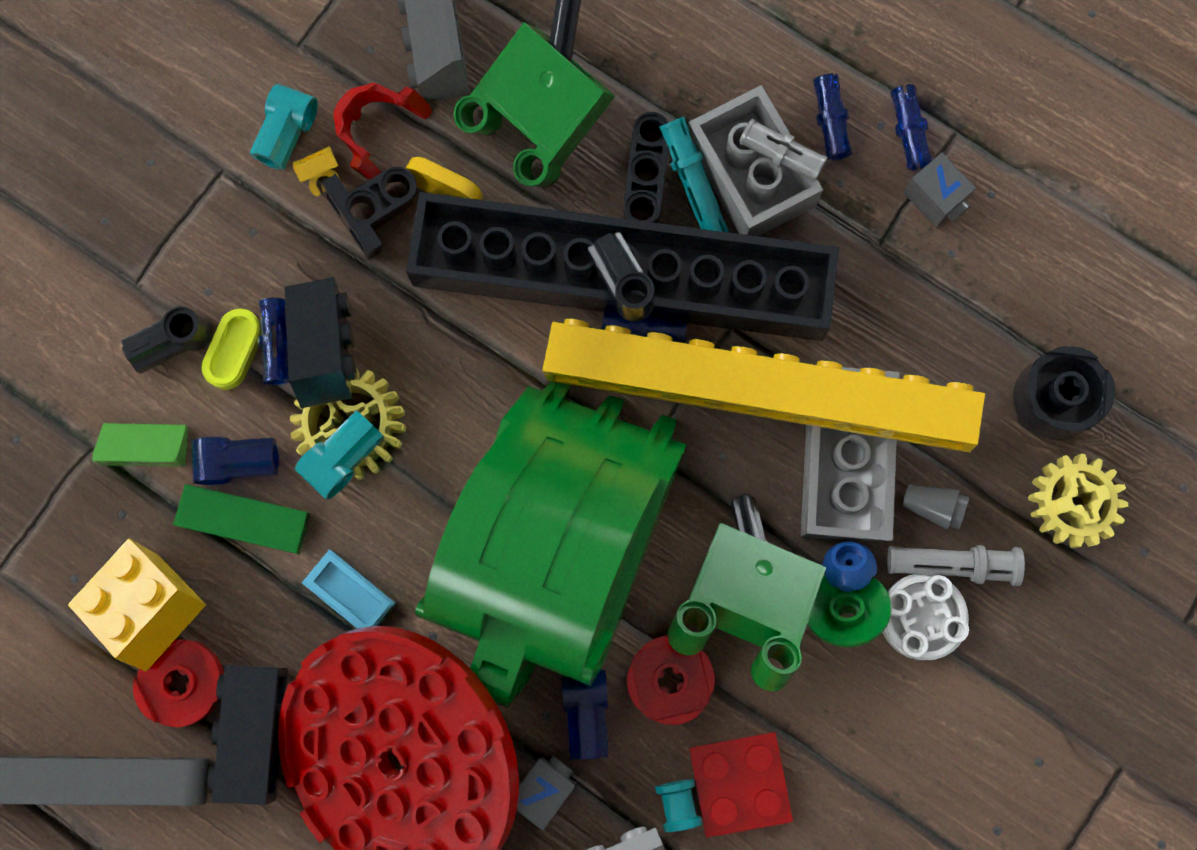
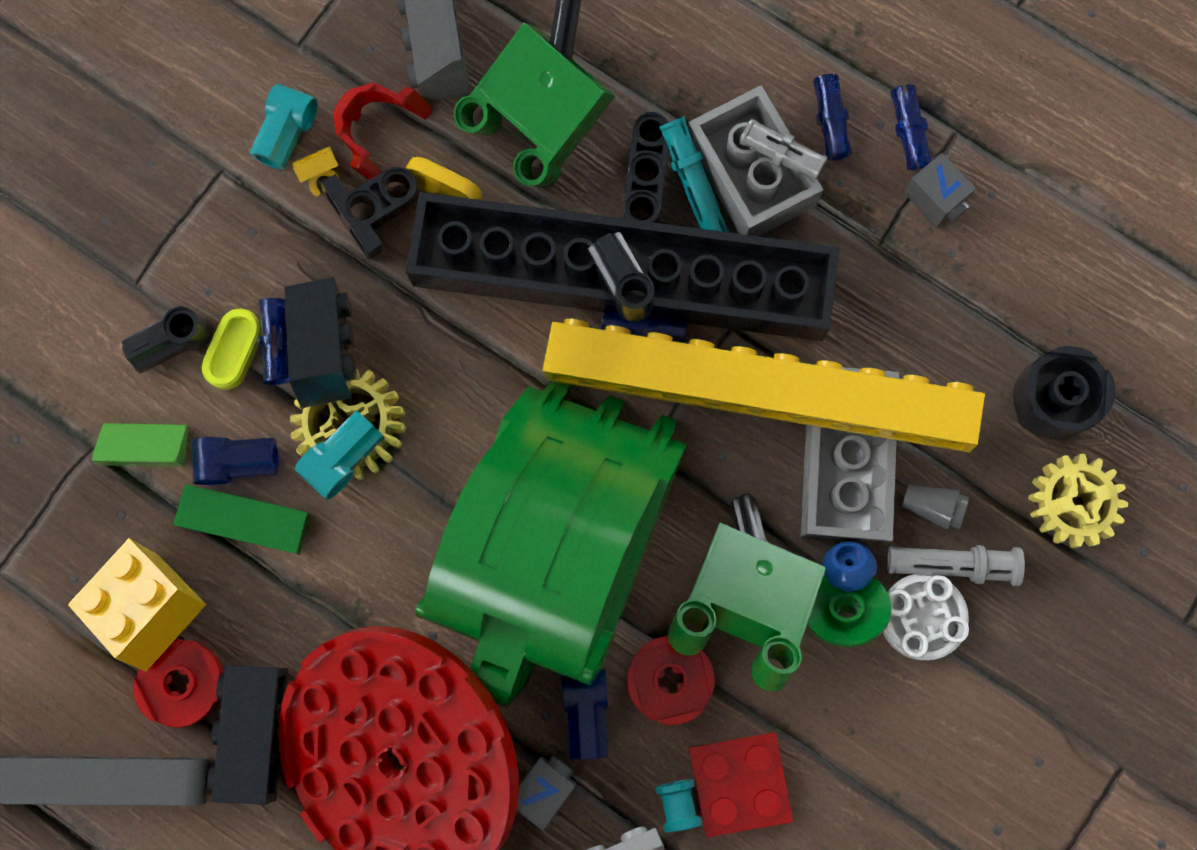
(348, 592): medium azure tile -> none

